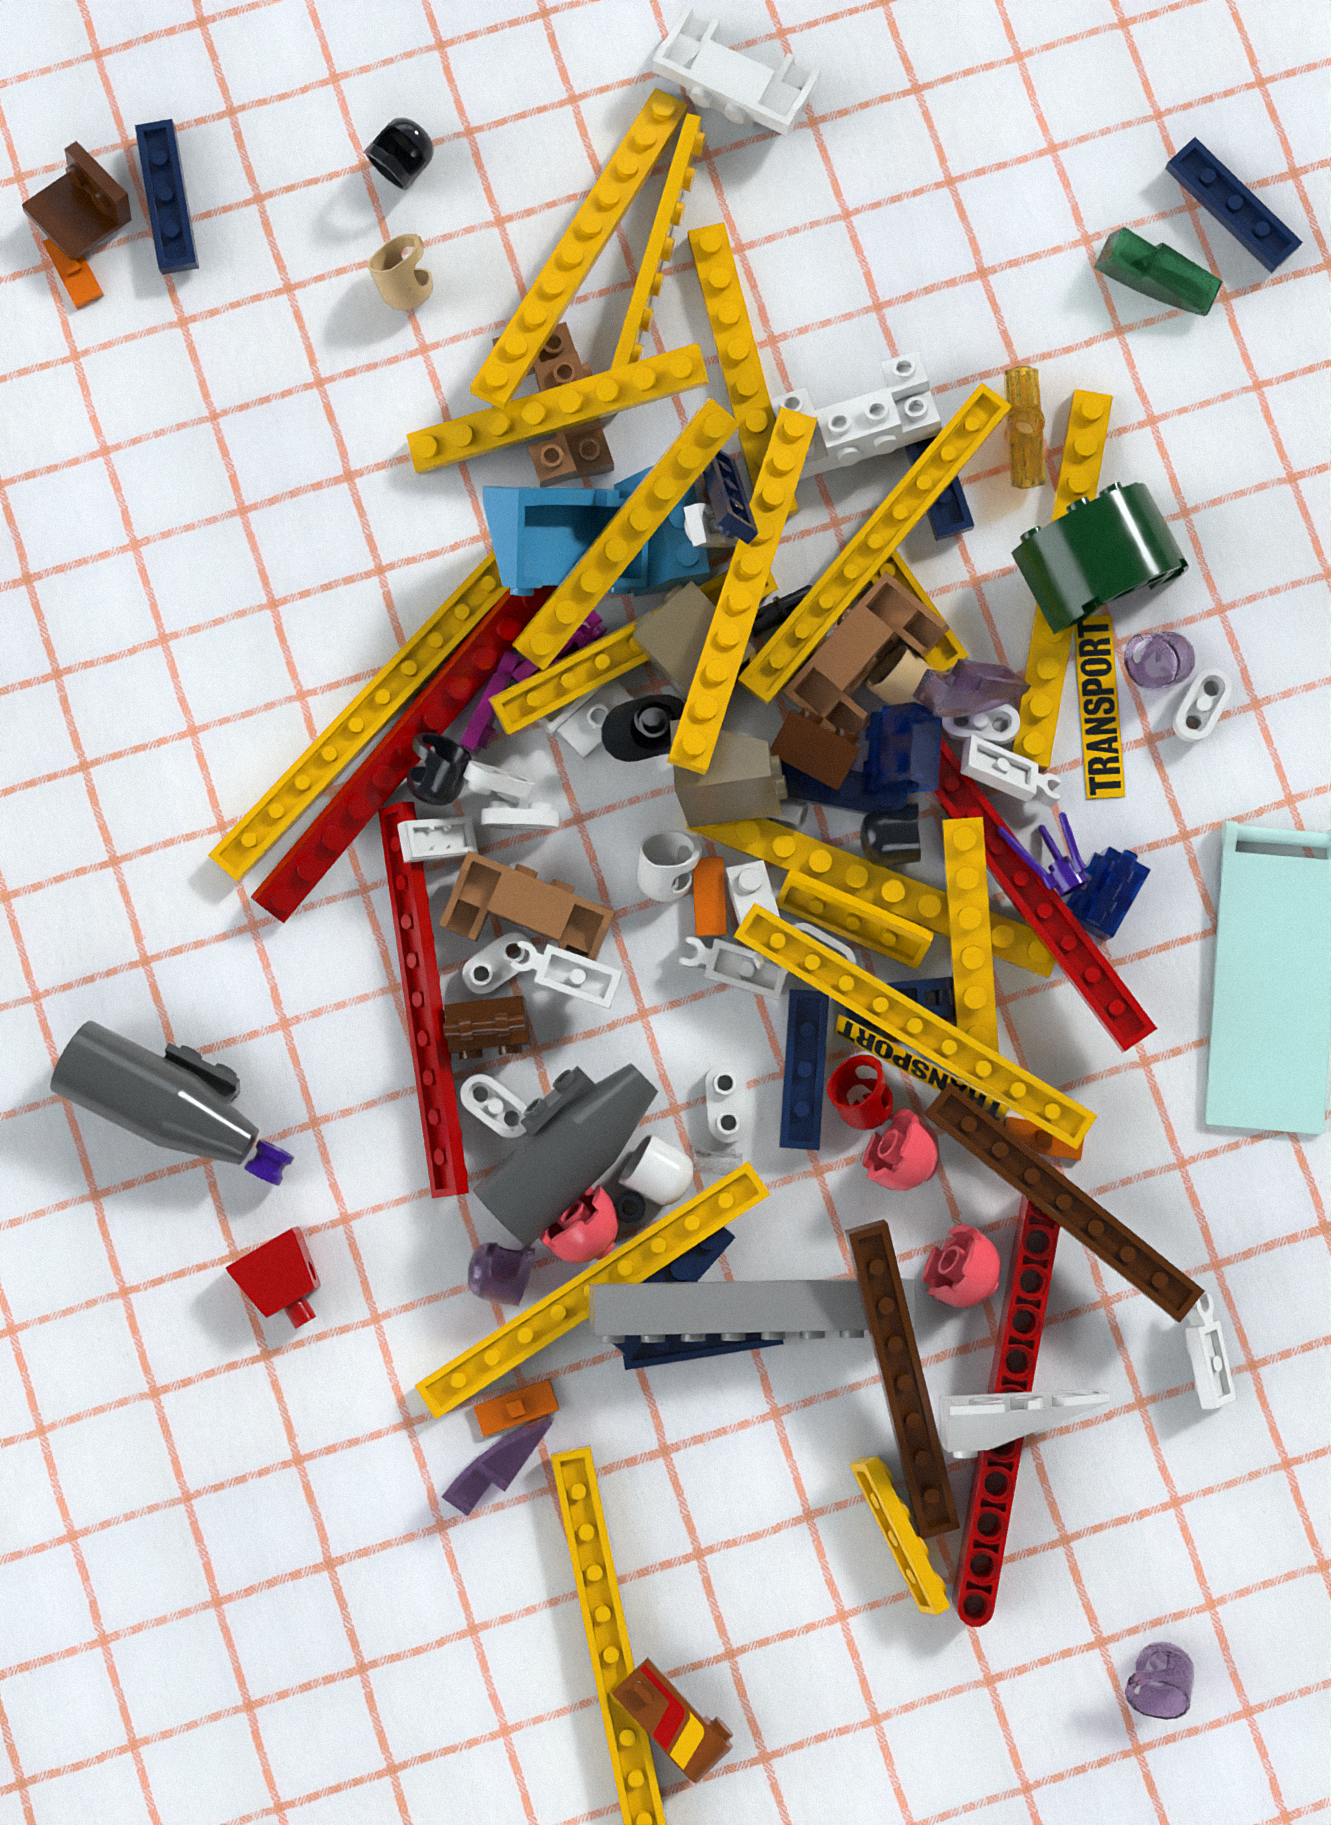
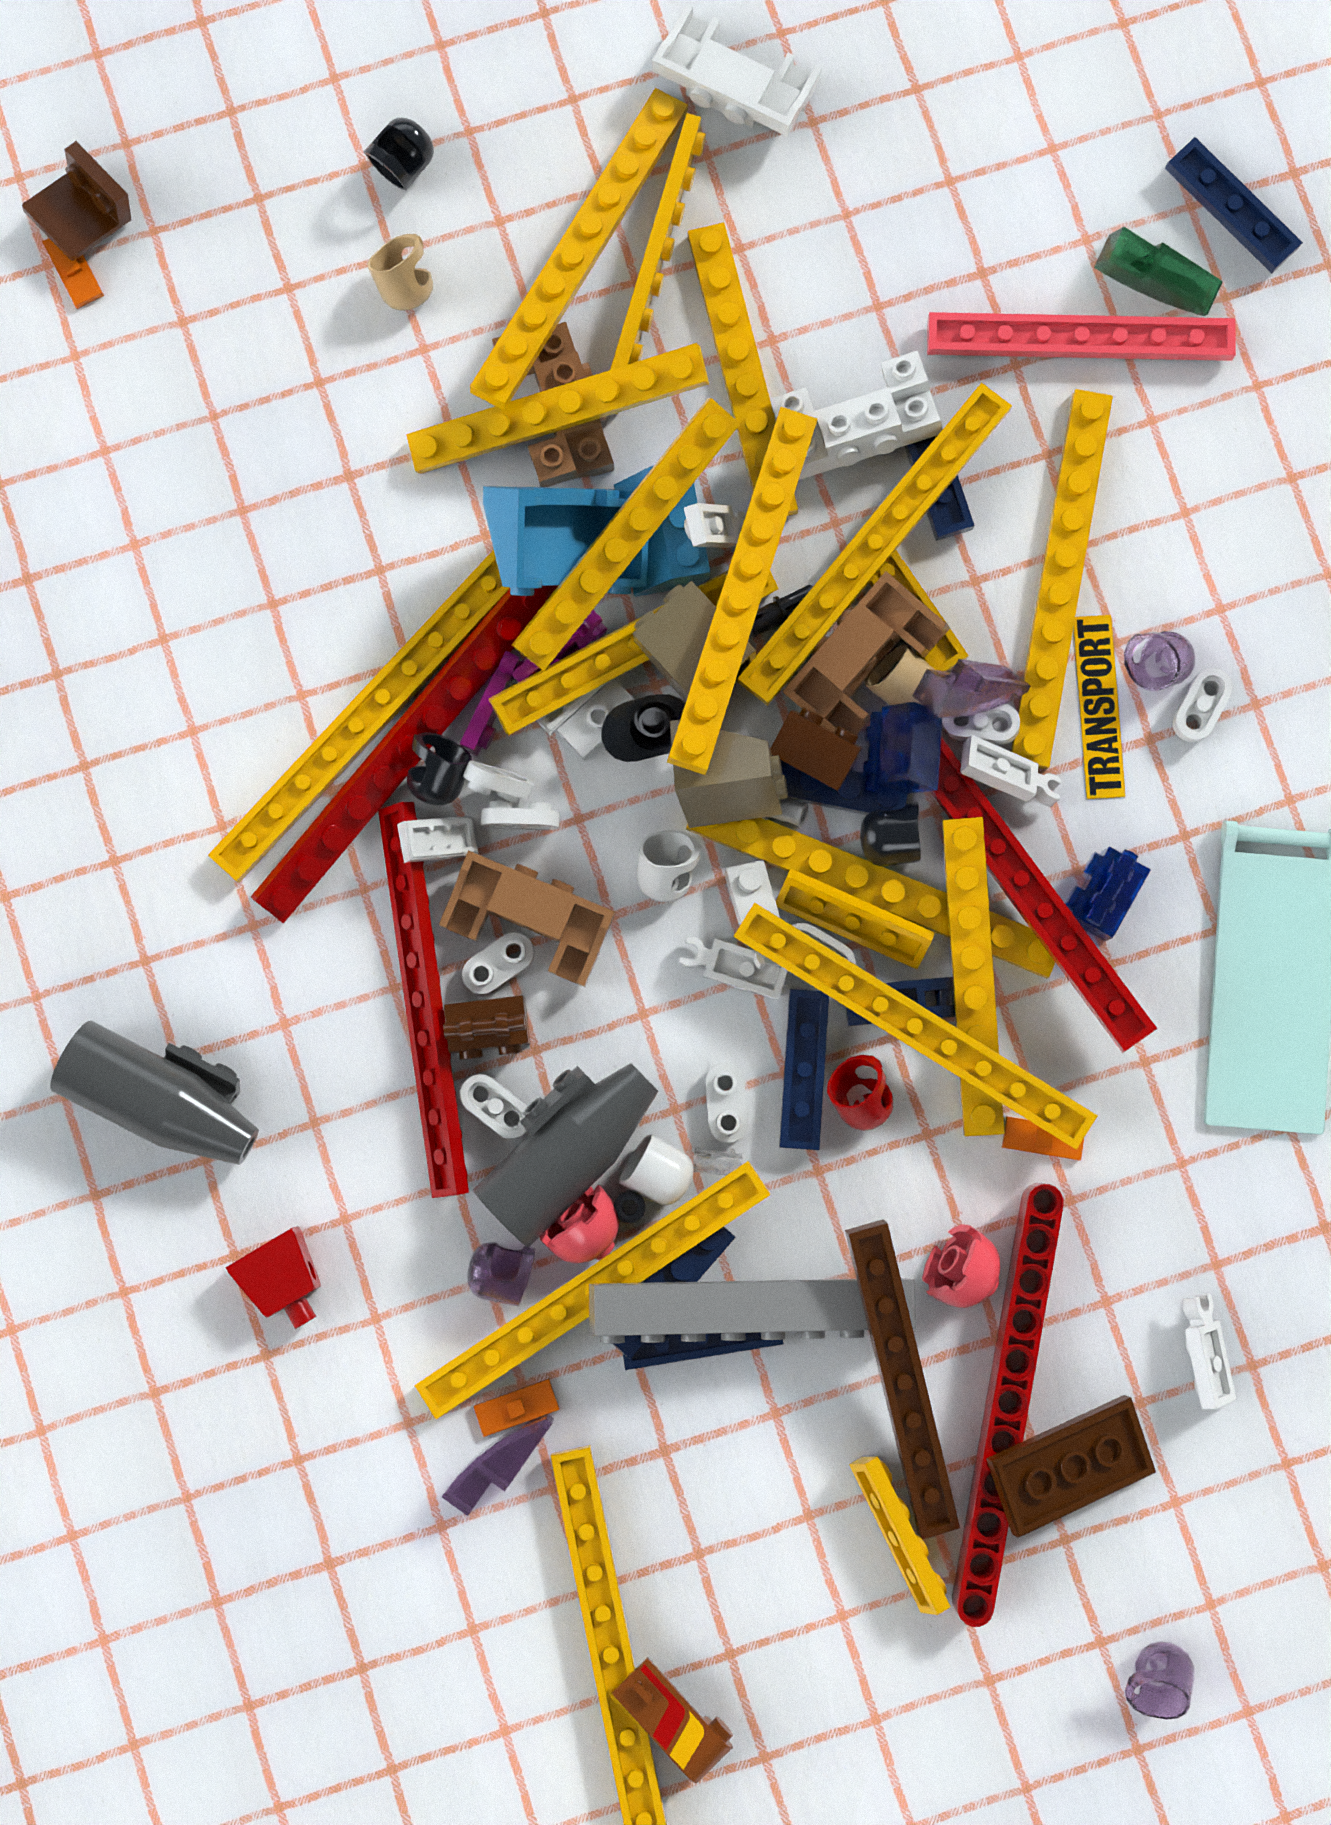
(166, 196): dark blue plate -> none
(269, 1162): dark purple wheel -> none
(571, 974): white plate -> none
(709, 897): orange piece -> none
(729, 498): dark blue plate -> none
(903, 1154): coral cylinder -> none
(915, 1065): sticker -> none
(994, 1419): white wedge -> none
(1025, 450): clear yellow piece -> none
(1064, 1202): reddish brown plate -> none
(1065, 873): dark purple plant -> none
(1071, 1465): none -> reddish brown tile
(1081, 336): none -> coral plate
(1098, 554): dark green cylinder -> none

